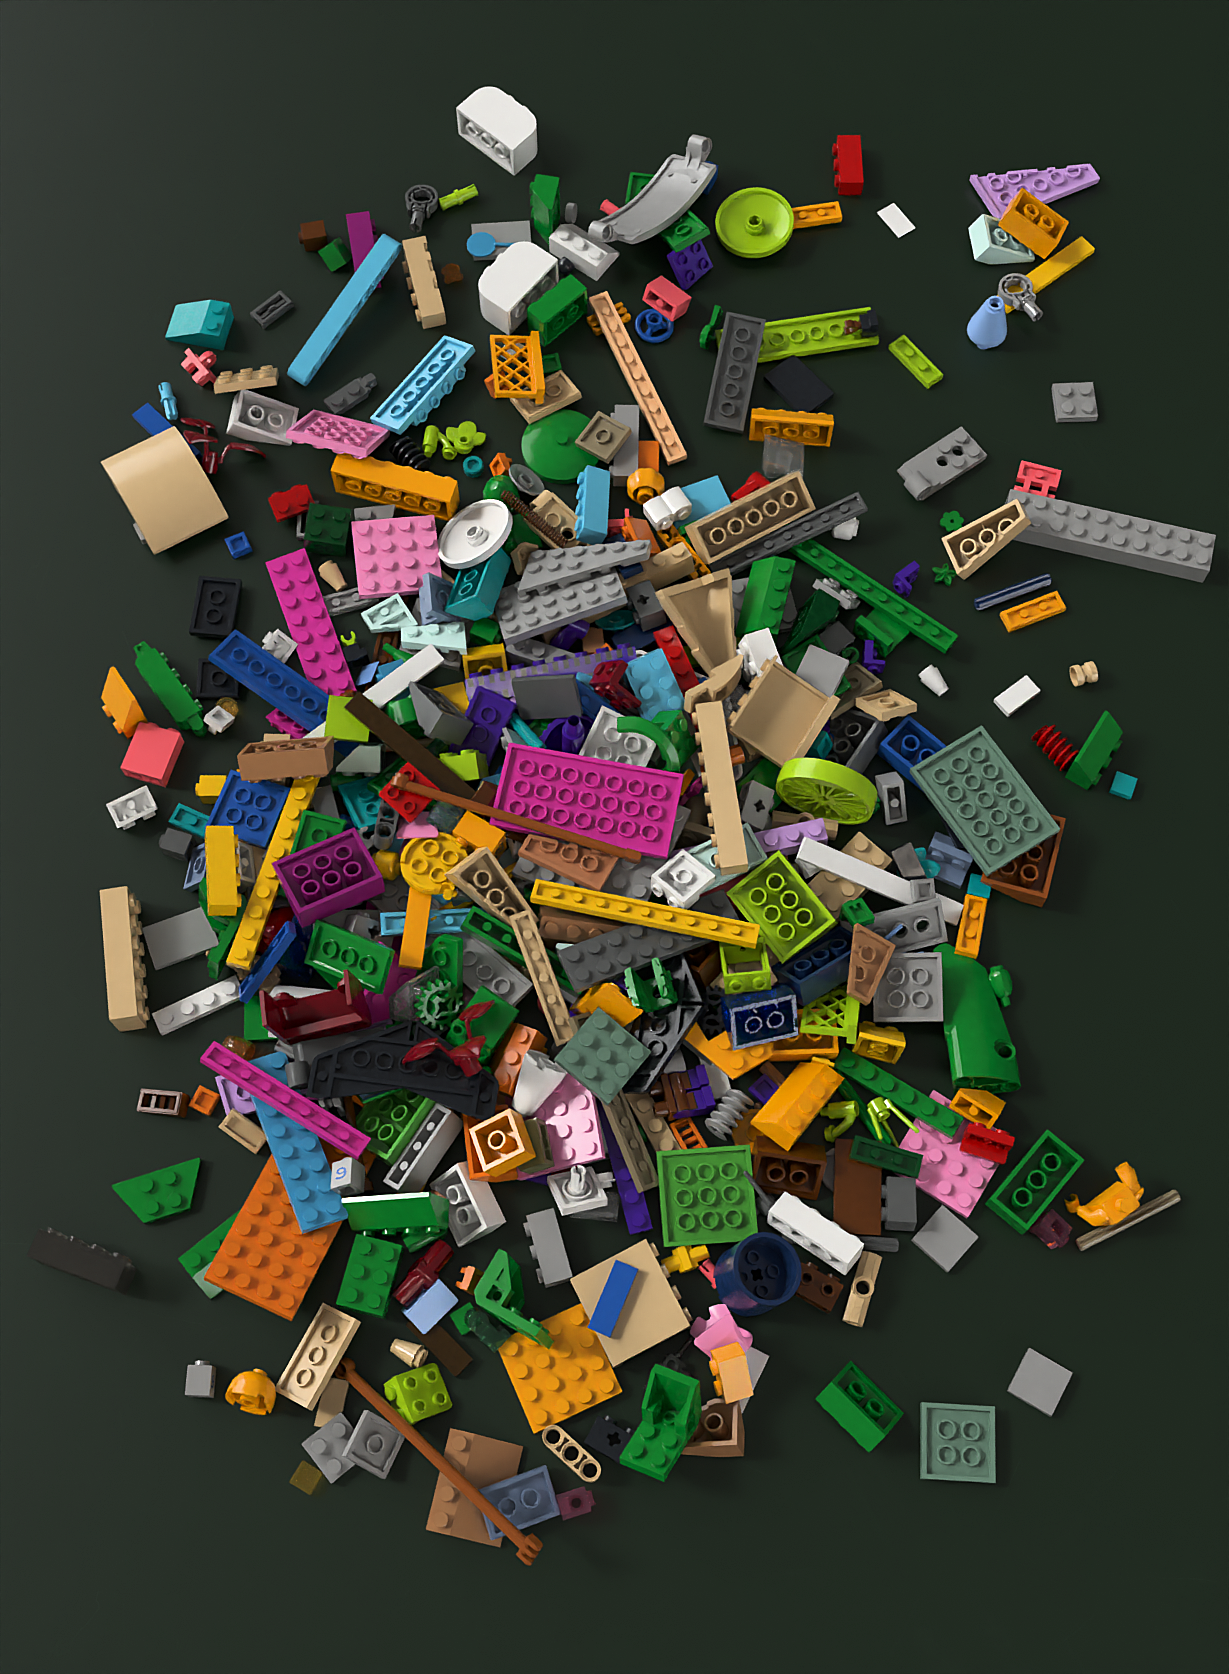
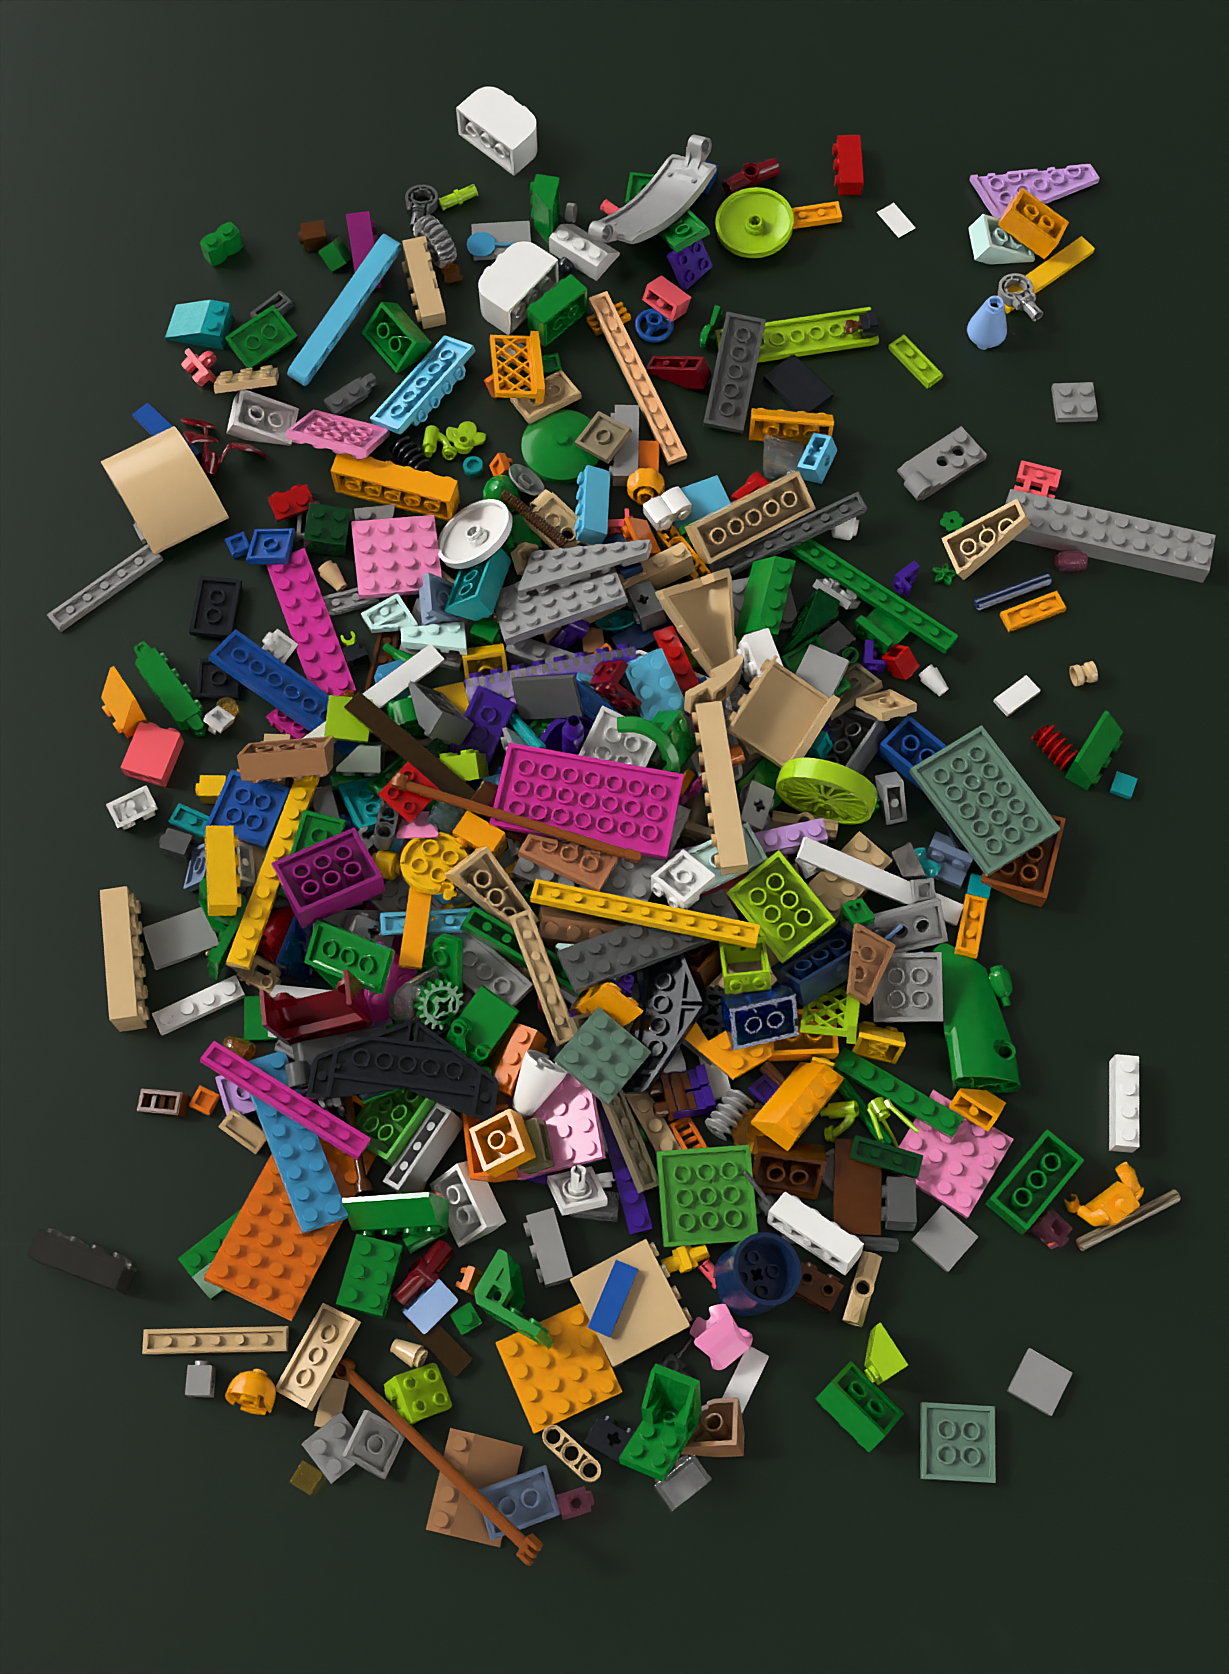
(104, 588): none -> light grey tile
(161, 1191): green wing -> none
(168, 401): medium azure axle -> none
(215, 1340): none -> tan tile
(221, 244): none -> green brick
(261, 337): none -> green plate
(267, 961): blue tile -> none
(271, 546): none -> blue tile
(348, 1177): light grey brick -> none
(366, 674): medium blue sticker -> none
(396, 336): none -> green slope
(438, 240): none -> light grey gear
(463, 1055): dark red plant -> none
(479, 1324): clear green leg -> none
(642, 991): green piece -> none
(682, 1482): none -> clear brick
(684, 371): none -> dark red slope
(731, 1373): light orange brick -> none
(751, 175): none -> dark red piece
(817, 458): none -> medium azure brick
(882, 1356): none -> lime slope
(900, 662): none -> red brick
(986, 1143): red bracket -> none
(1071, 560): none -> clear pink brick
(1124, 1103): none -> white brick

